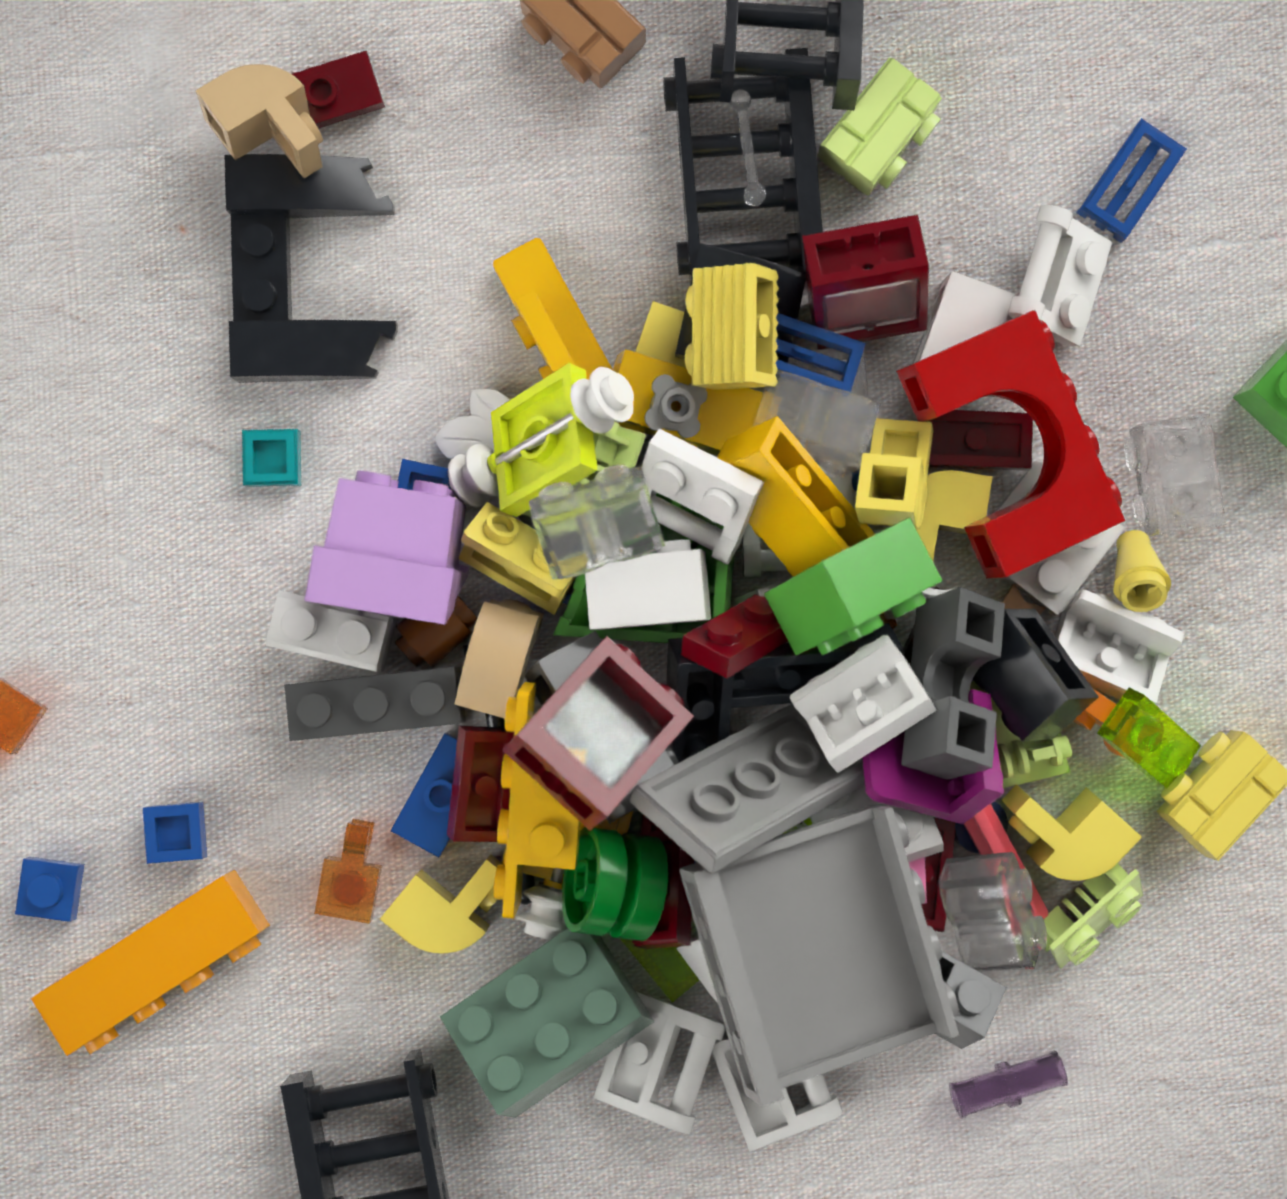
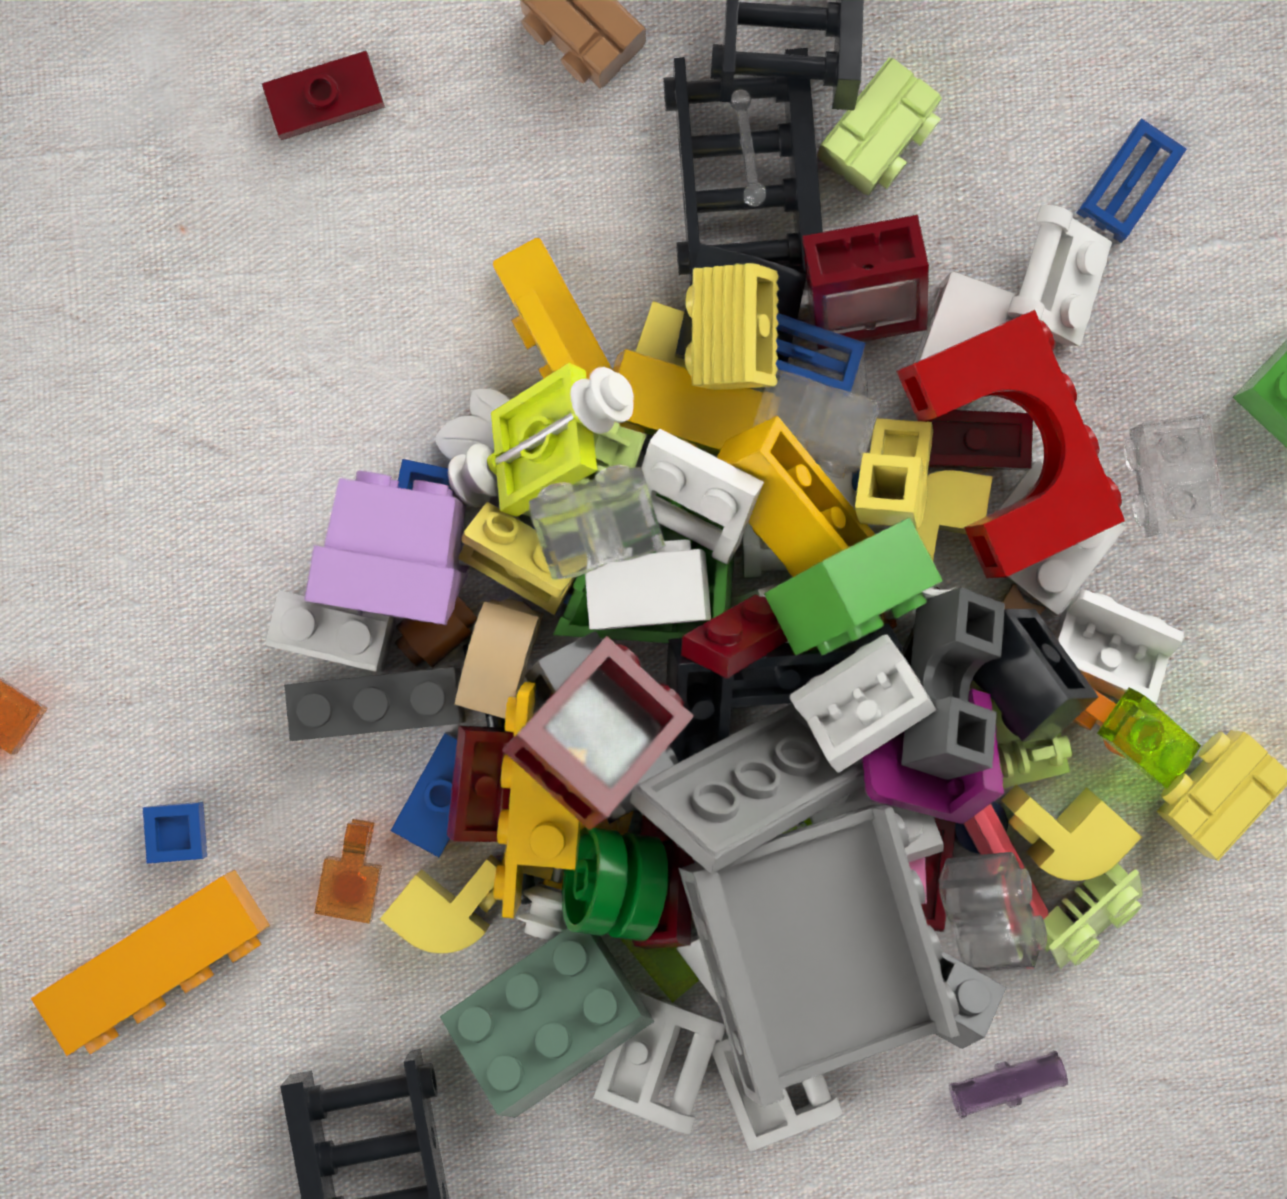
(49, 889): blue plate -> none
(262, 104): tan brick -> none
(263, 338): black wedge -> none
(271, 457): teal tile -> none
(660, 412): light grey plate -> none
(1139, 574): light yellow cone -> none

